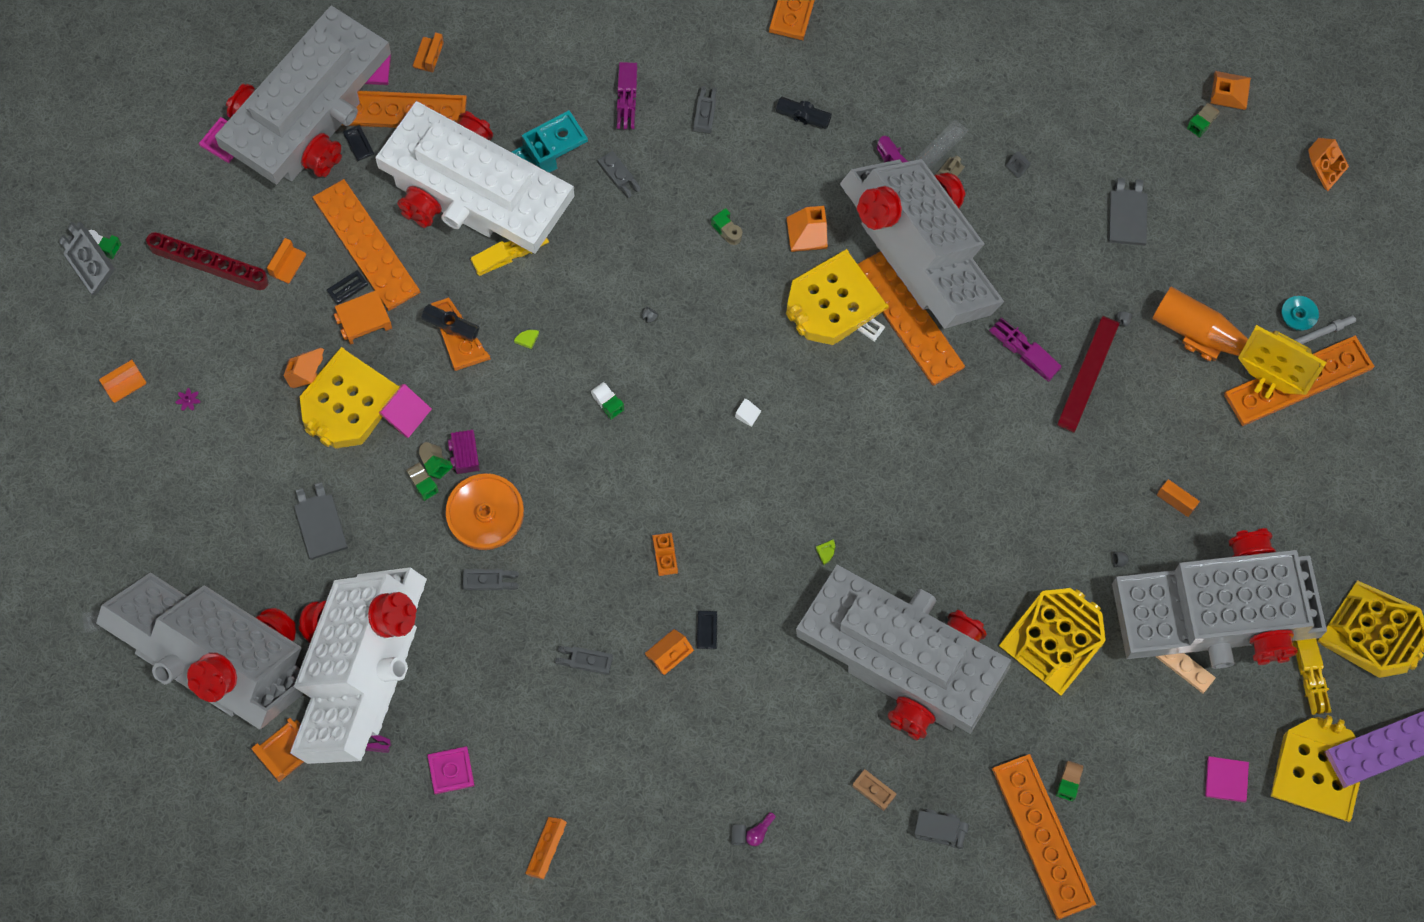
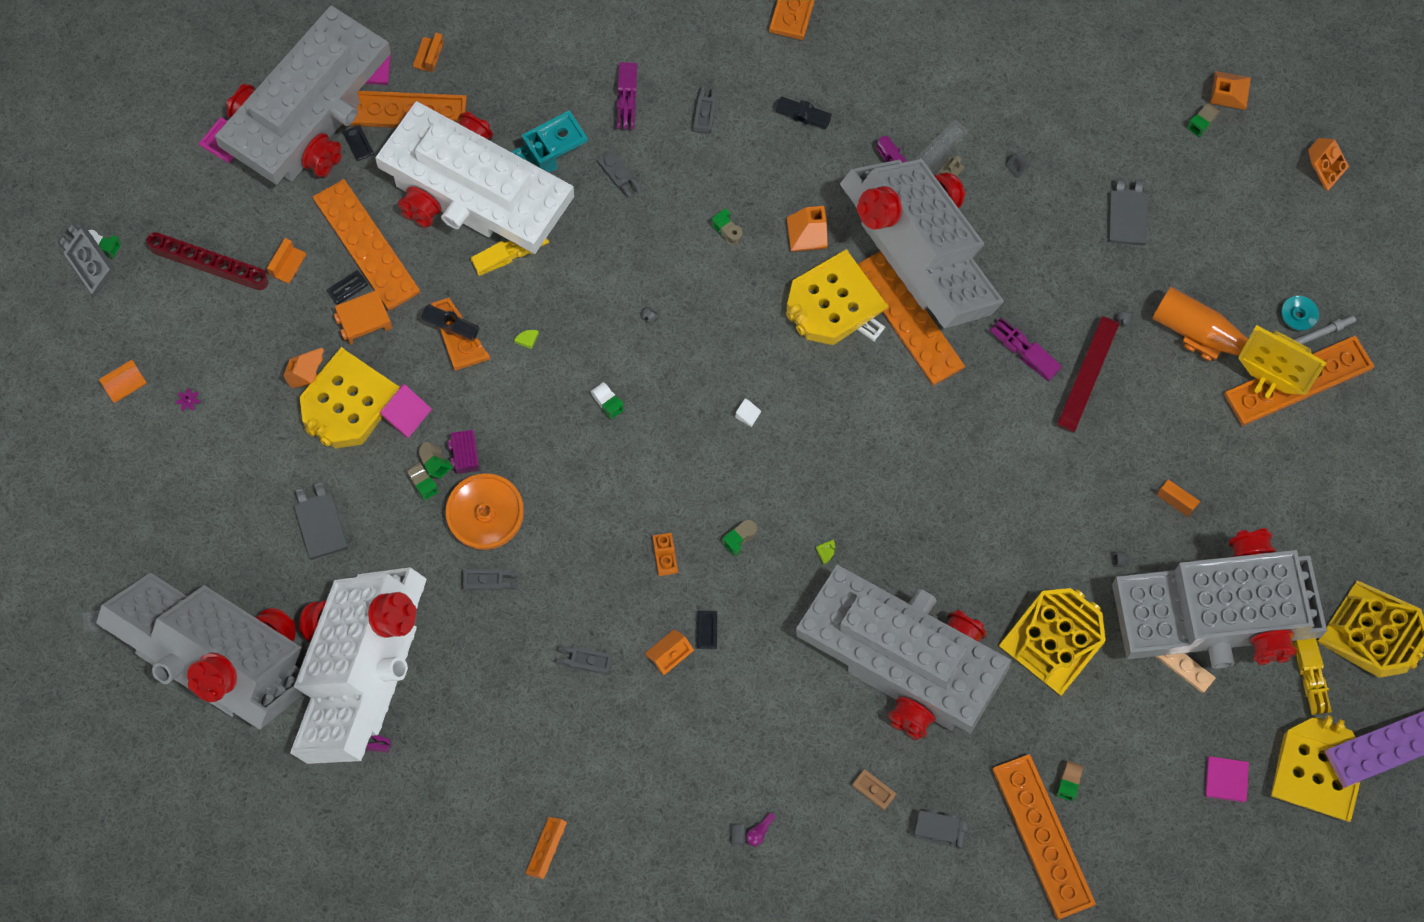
(276, 751): orange panel -> none
(451, 770): dark pink tile -> none
(744, 532): none -> leg

